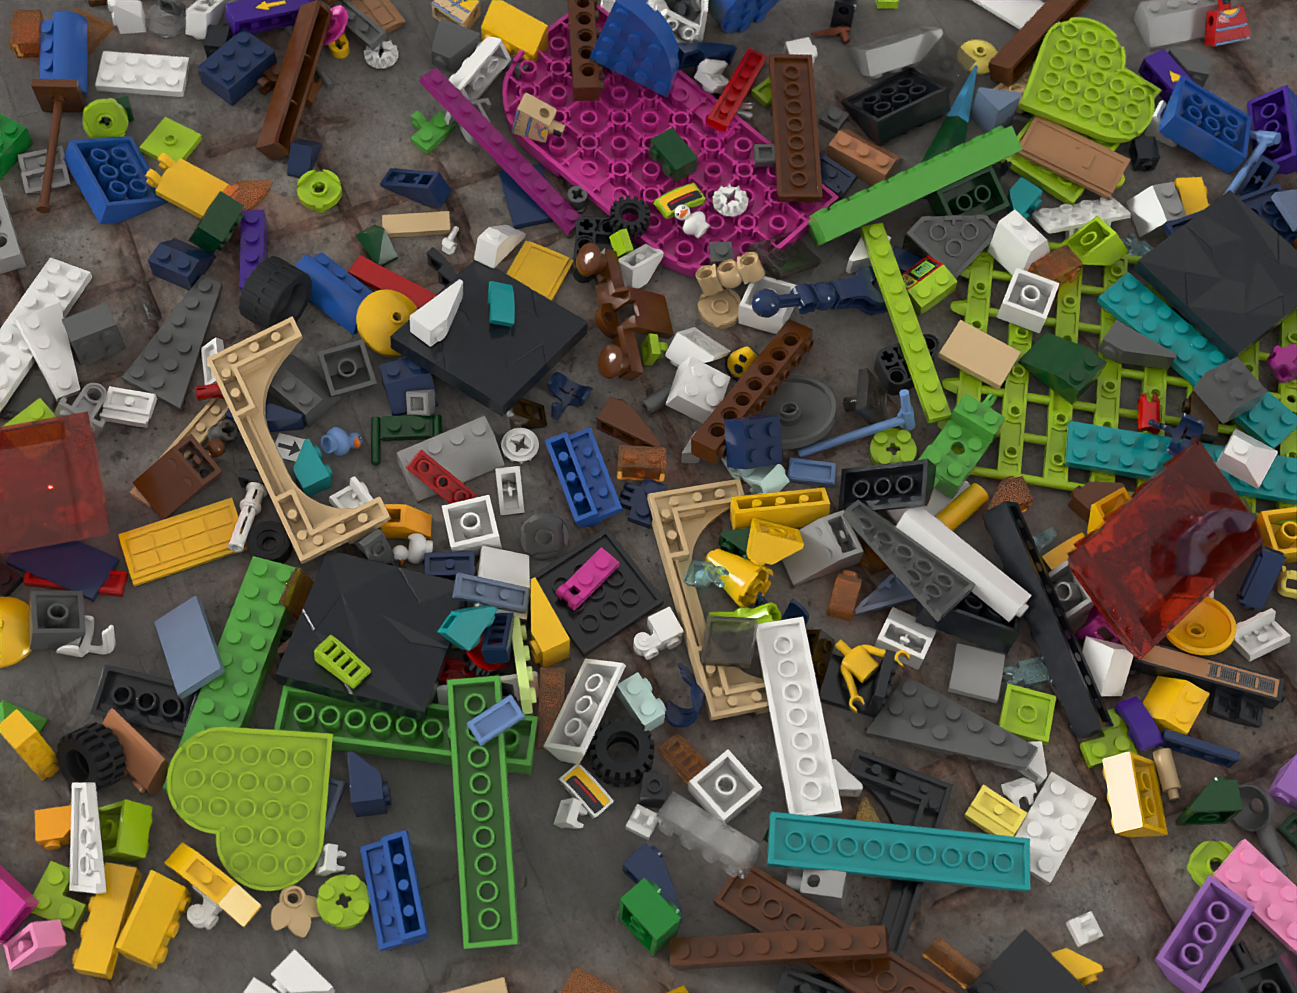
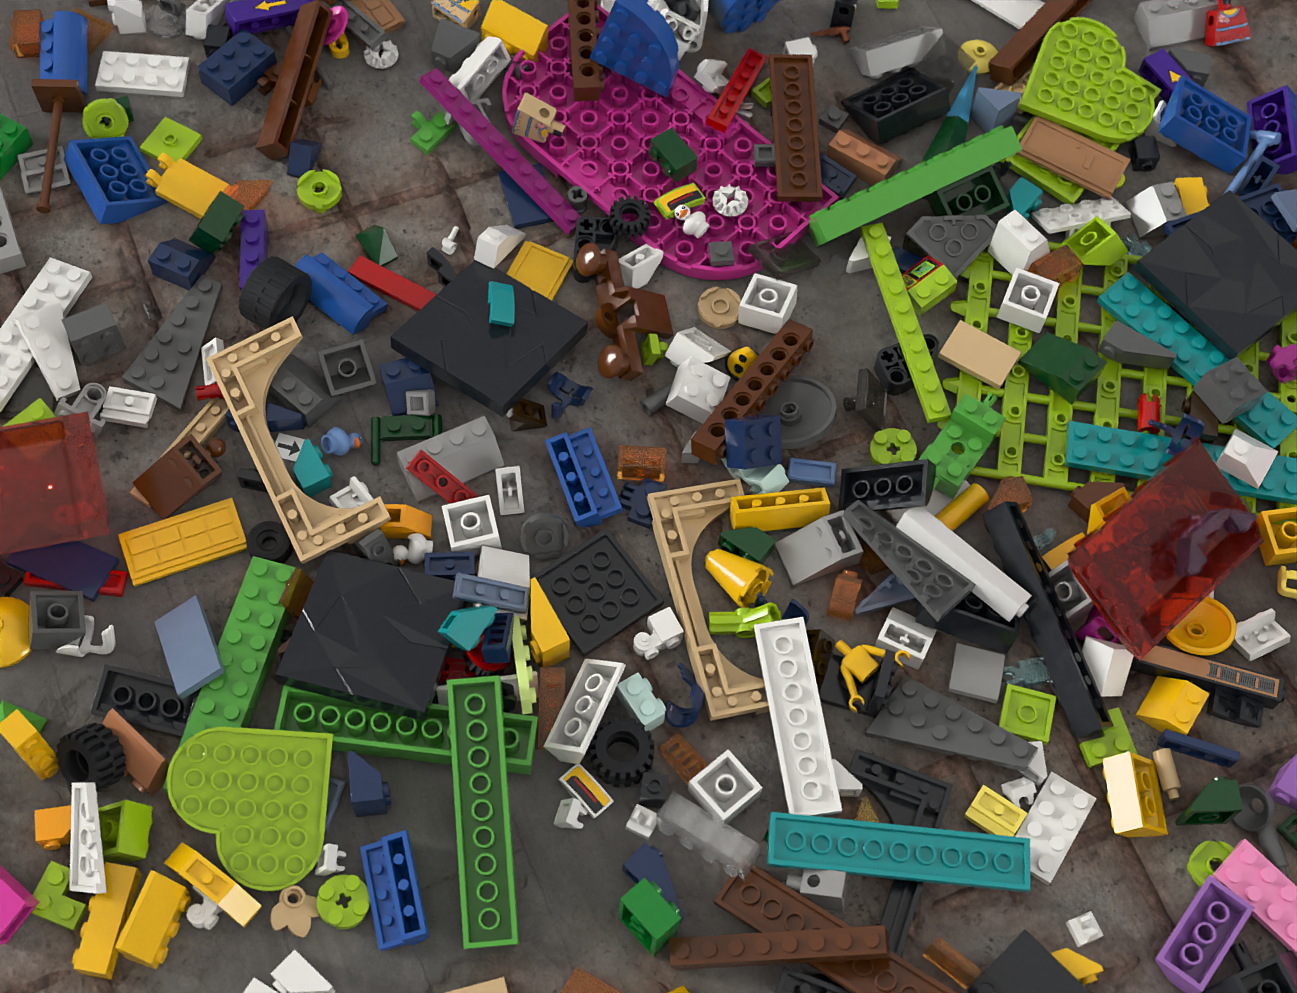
(35, 943): bright pink slope -> none
(225, 431): dark grey bush -> none
(249, 508): white pin -> none
(330, 650): lime slope -> none
(376, 319): yellow dish -> none
(417, 224): tan tile -> none
(420, 186): dark blue slope -> none
(435, 318): white slope -> none
(496, 720): medium blue tile -> none
(517, 436): white gear -> none
(587, 578): dark pink plate -> none
(621, 242): lime tile -> none
(624, 424): reddish brown slope -> none
(693, 53): dark blue slope -> none
(702, 573): clear light blue plate -> none
(729, 641): clear smoke tile -> none
(730, 273): tan piece -> none
(772, 542): yellow slope -> none
(840, 294): dark blue piece -> none
(904, 419): medium blue bar -> none
(1141, 724): dark purple slope -> none
(1260, 578): dark blue window -> none

